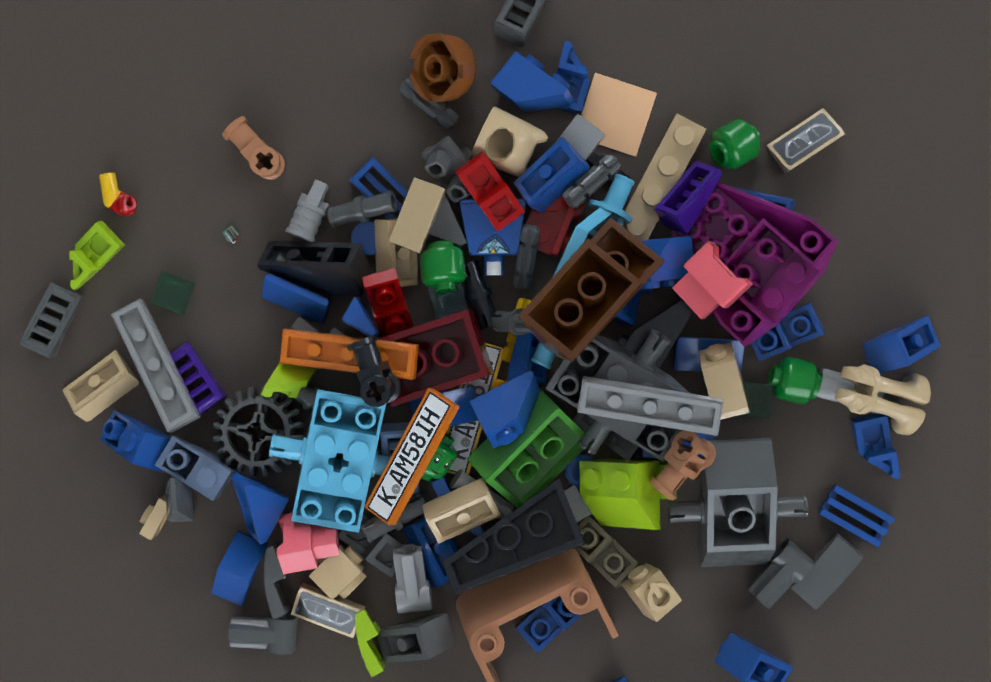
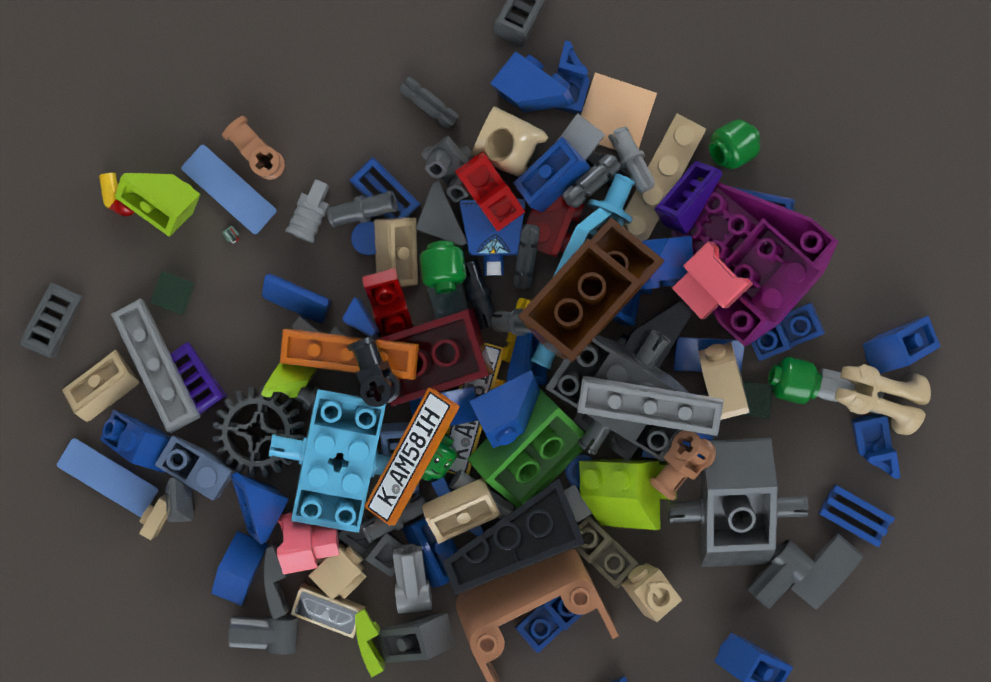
(93, 253): lime slope -> none
(107, 477): none -> medium blue piece
(158, 199): none -> lime slope
(229, 189): none -> medium blue piece
(318, 265): black slope -> none
(417, 215): tan slope -> none
(442, 67): dark orange cylinder -> none
(632, 159): none -> light grey axle
(805, 140): slope -> none

